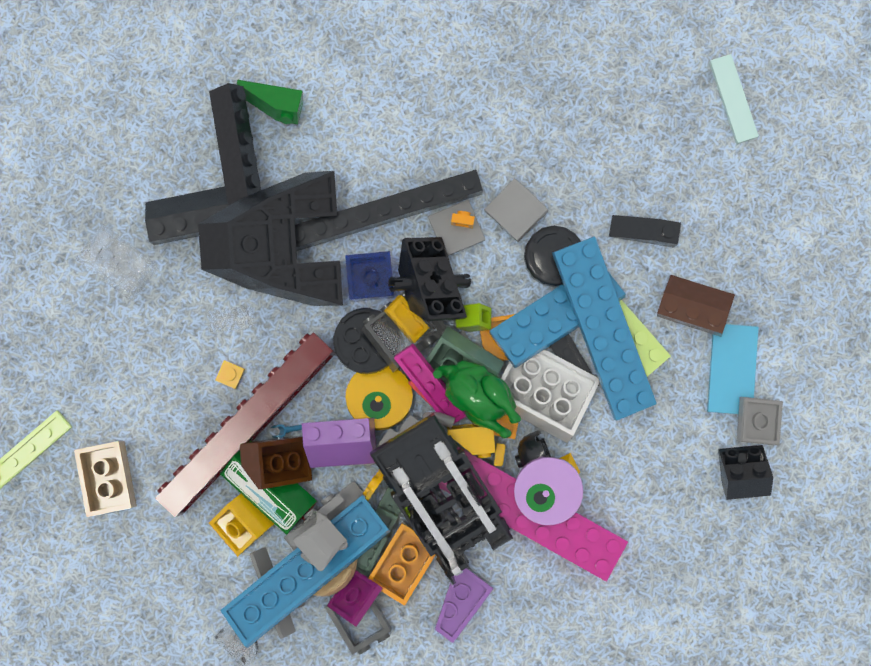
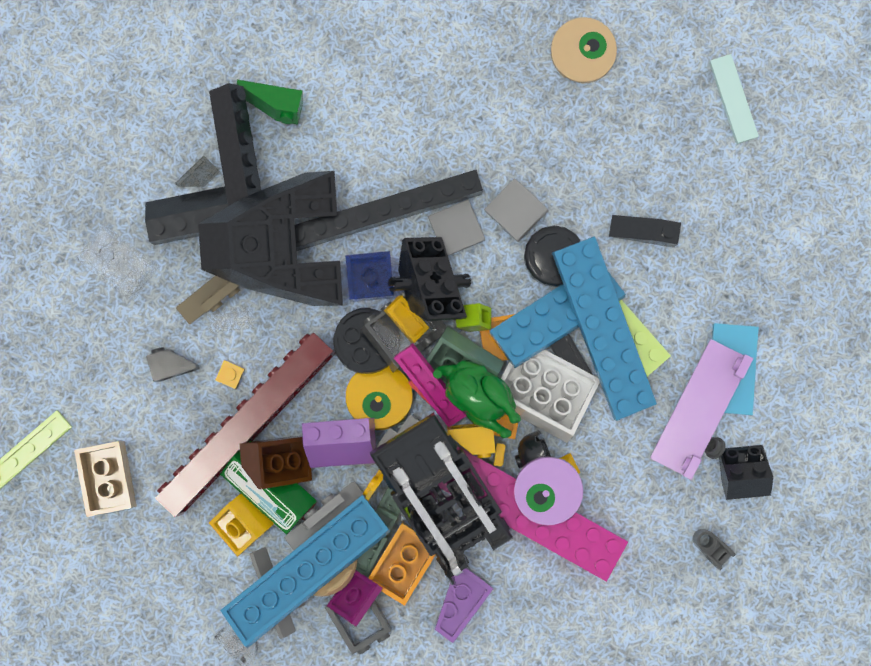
(168, 364): none -> slope
(199, 174): none -> clear smoke tile
(207, 298): none -> dark tan bracket
(283, 430): dark azure hand -> none
(318, 540): light grey piece -> none
(444, 419): light grey arm -> none
(462, 219): light orange plate -> none
(583, 50): none -> tan tile
(695, 305): reddish brown slope -> none
(700, 408): none -> lavender bracket
(715, 448): none -> dark grey plate
(715, 551): none -> dark grey piece
(759, 421): light grey tile -> none

